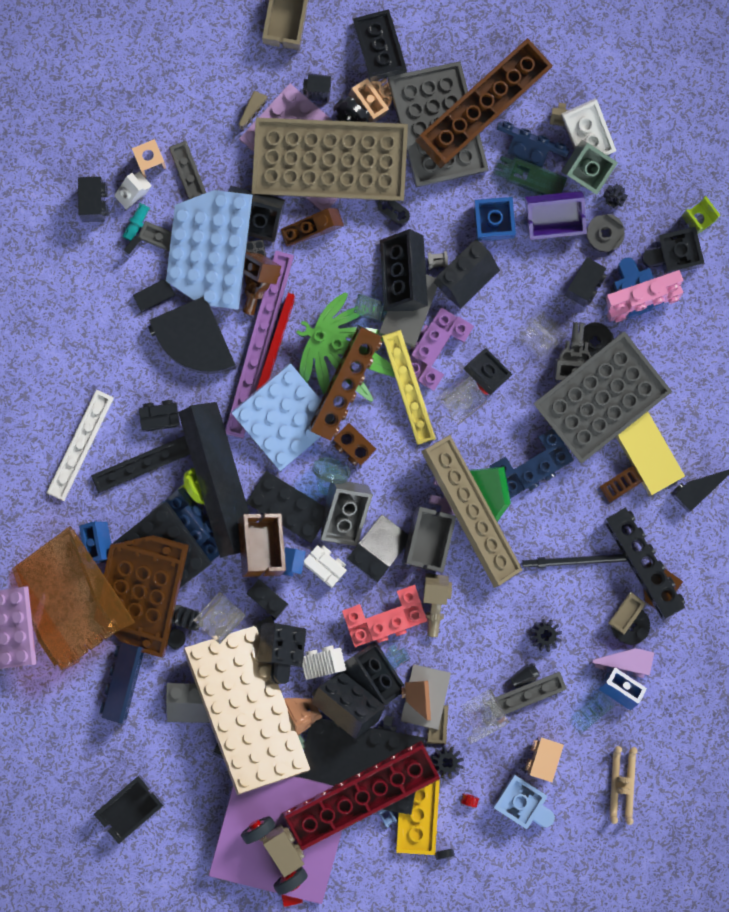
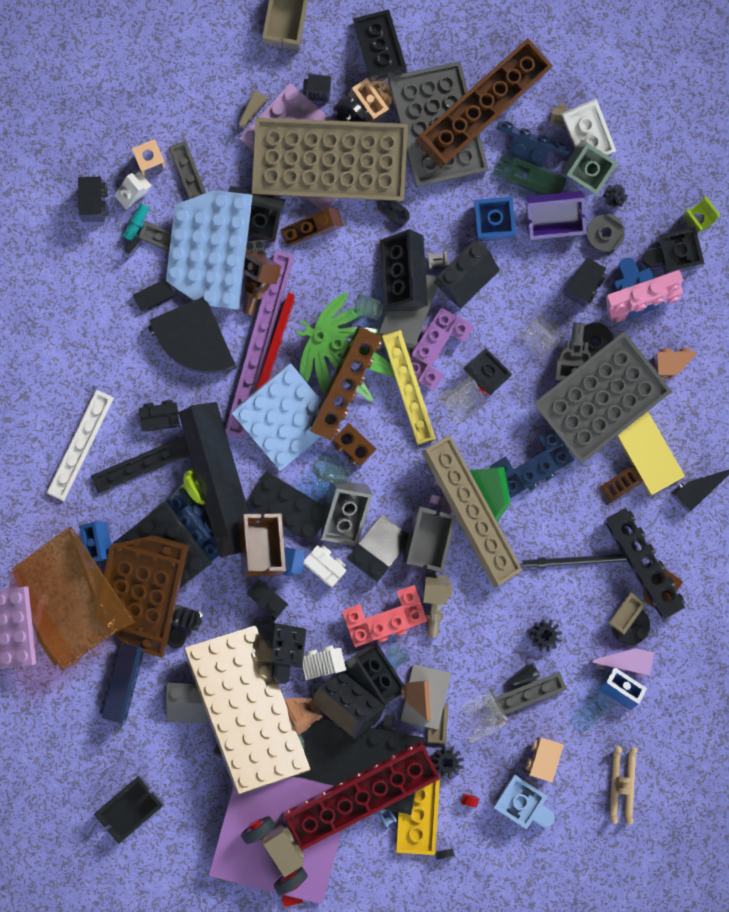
(219, 618): clear bracket -> none
(670, 364): none -> nougat slope

